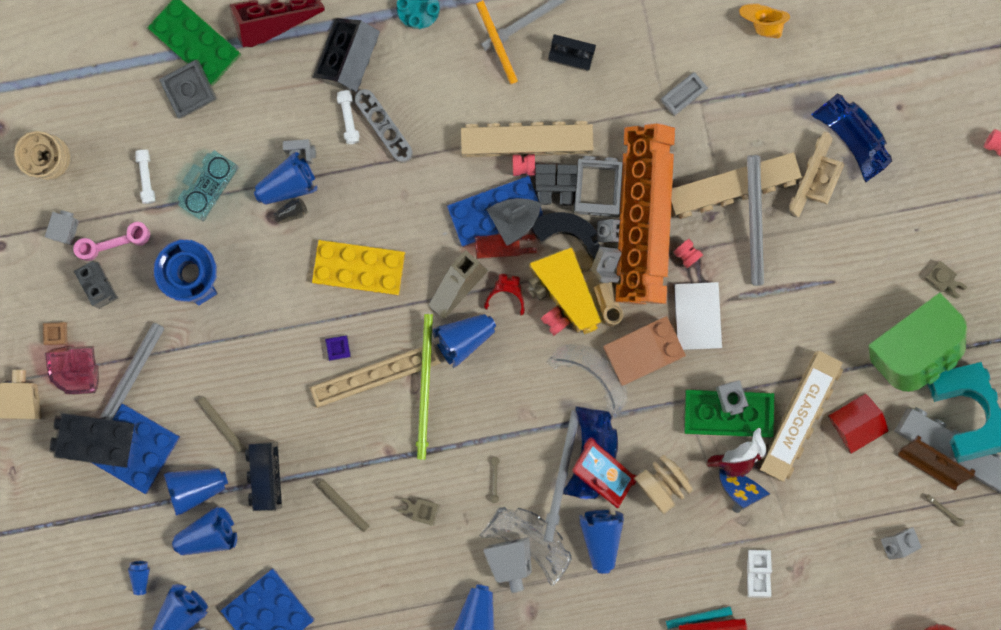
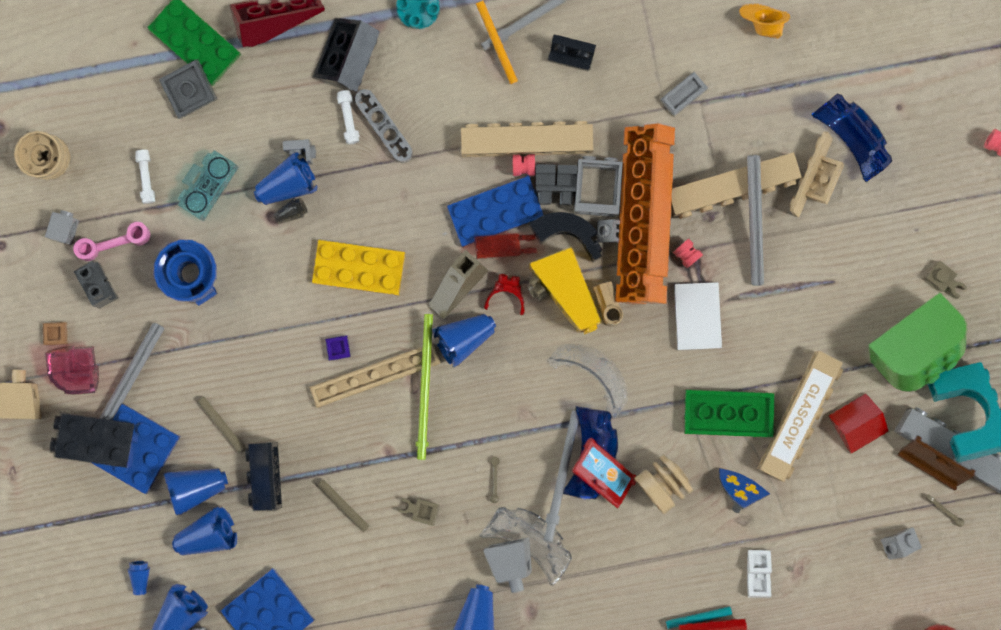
(514, 217): dark grey shield -> none
(555, 320): coral wheel -> none
(602, 538): blue cone -> none
(605, 264): light grey bracket -> none
(644, 351): nougat slope -> none
(723, 392): light grey brick -> none
(742, 459): hair -> none

